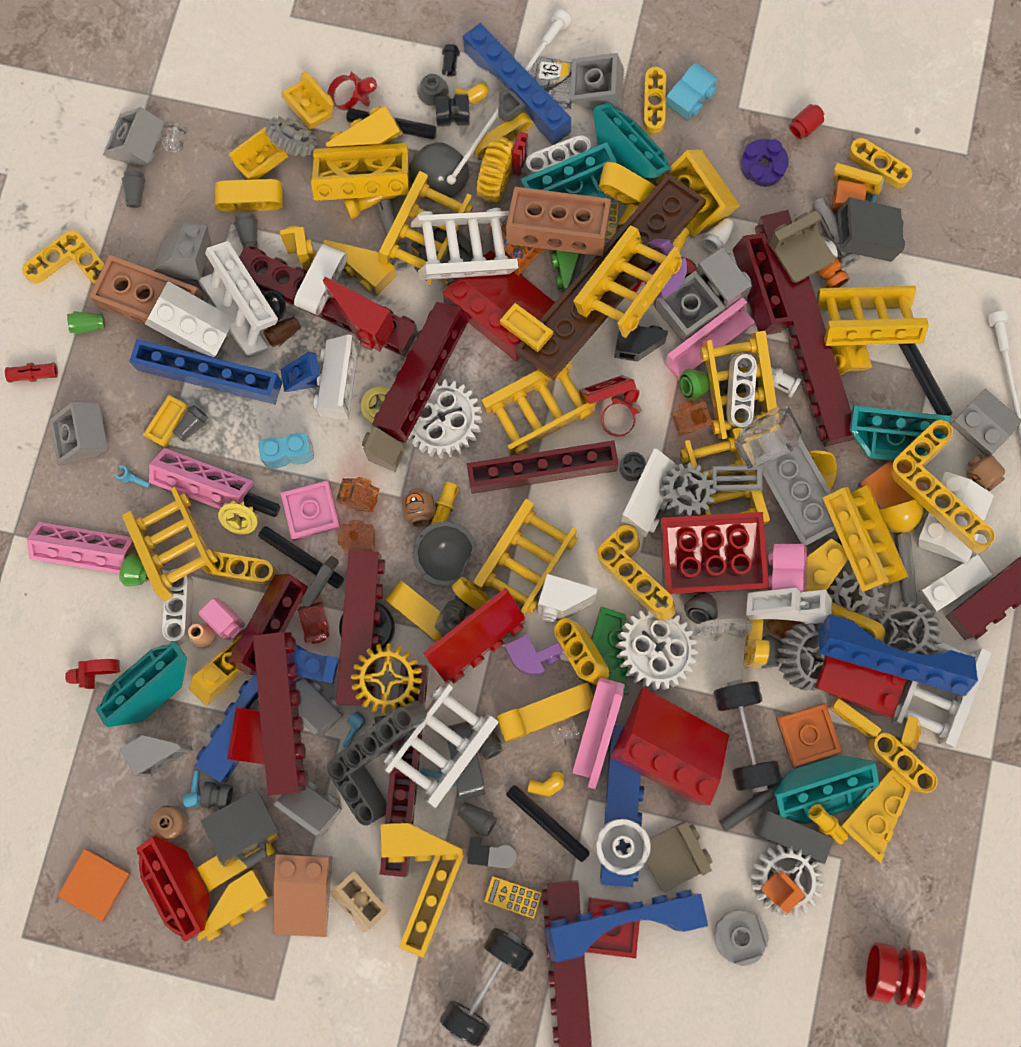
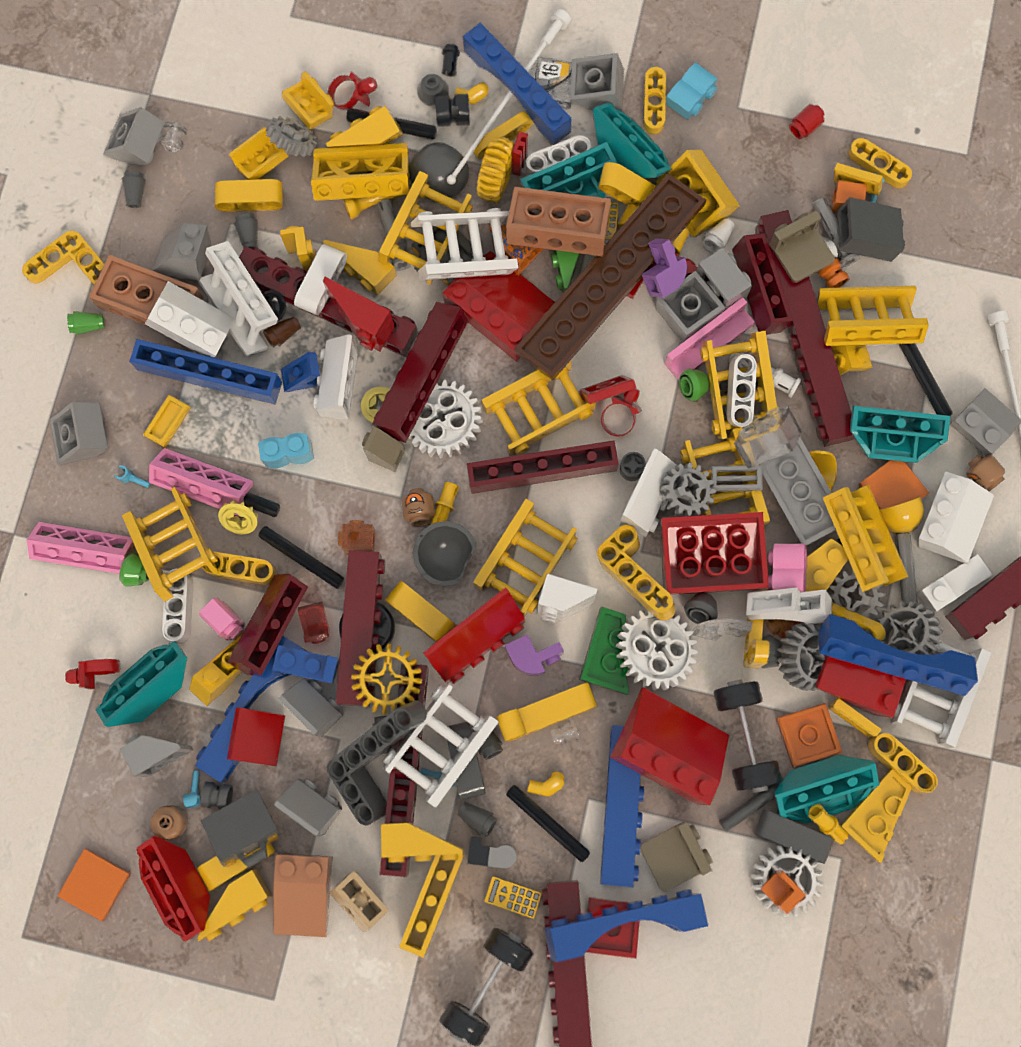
(31, 372): red pin -> none
(191, 422): dark grey cone -> none
(206, 636): light nougat cone -> none
(280, 714): dark red brick -> none
(310, 510): bright pink tile -> none
(319, 581): dark grey tile -> none
(357, 722): medium azure hand -> none
(358, 494): clear orange brick -> none
(451, 615): dark grey hinge -> none
(470, 593): yellow beam -> none
(510, 106): dark grey tile -> none
(526, 327): yellow tile -> none
(573, 643): yellow beam -> none
(598, 730): bright pink fence -> none
(616, 263): yellow fence -> none
(636, 853): white brick -> none
(639, 342): black slope -> none
(691, 417): clear orange brick -> none
(732, 950): light grey plate -> none
(767, 149): dark purple plate -> none
(896, 975): red wheel -> none
(911, 733): yellow tile -> none
(937, 490): yellow beam -> none

